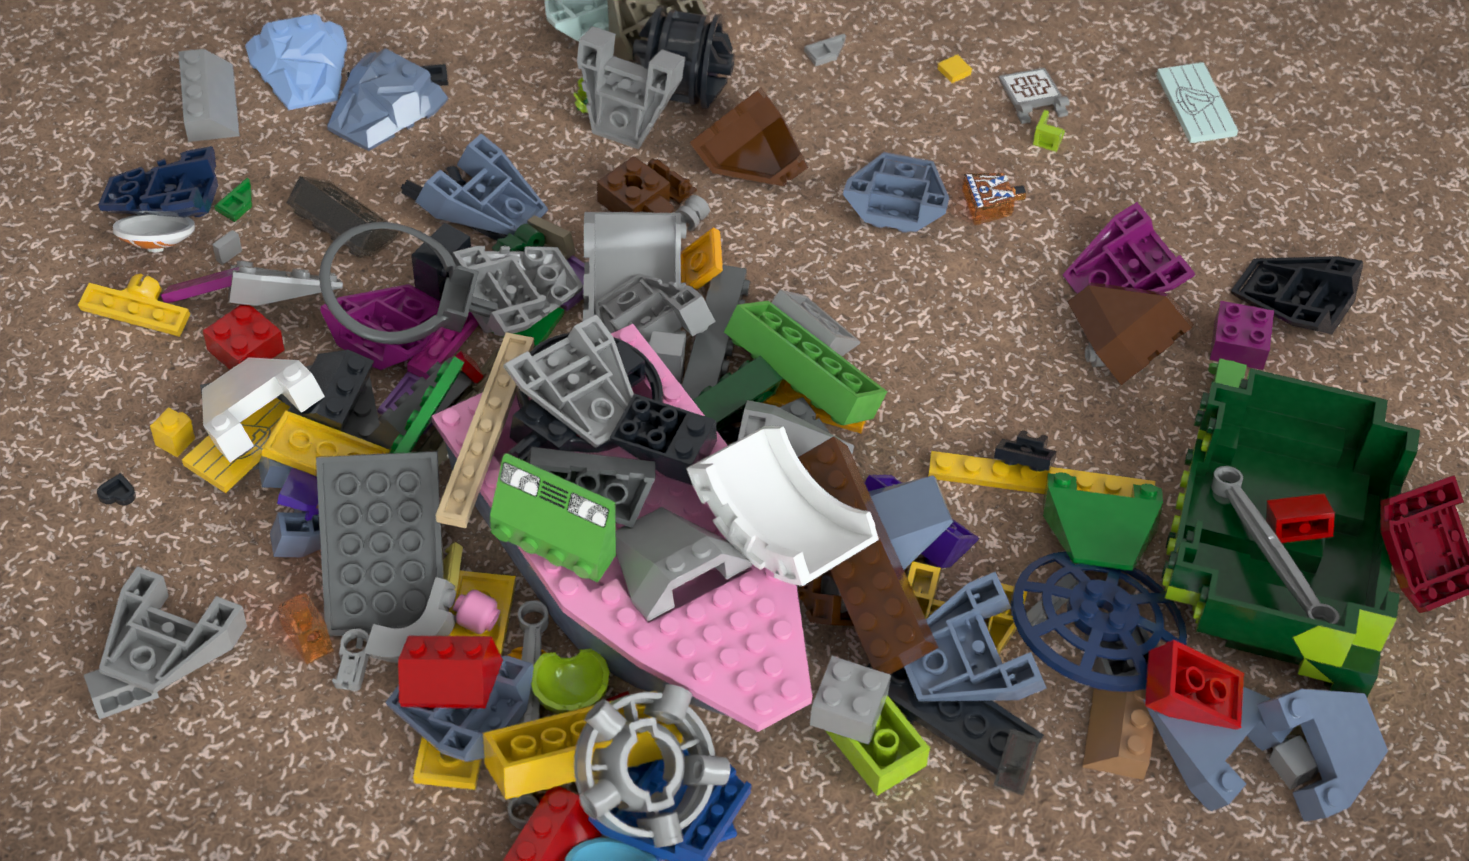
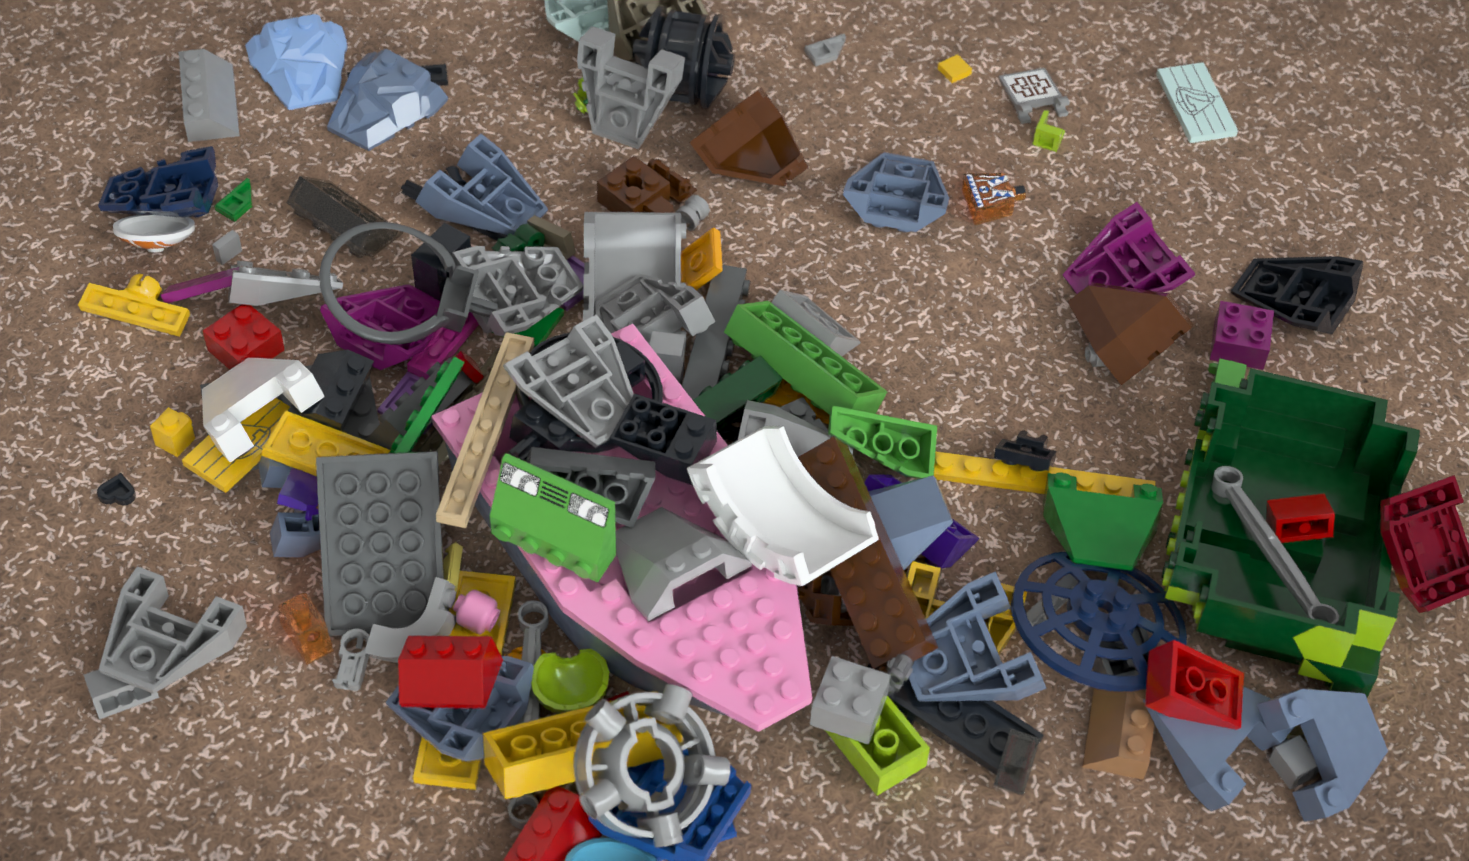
(893, 441): none -> bright green wedge
(900, 670): none -> flat silver bar

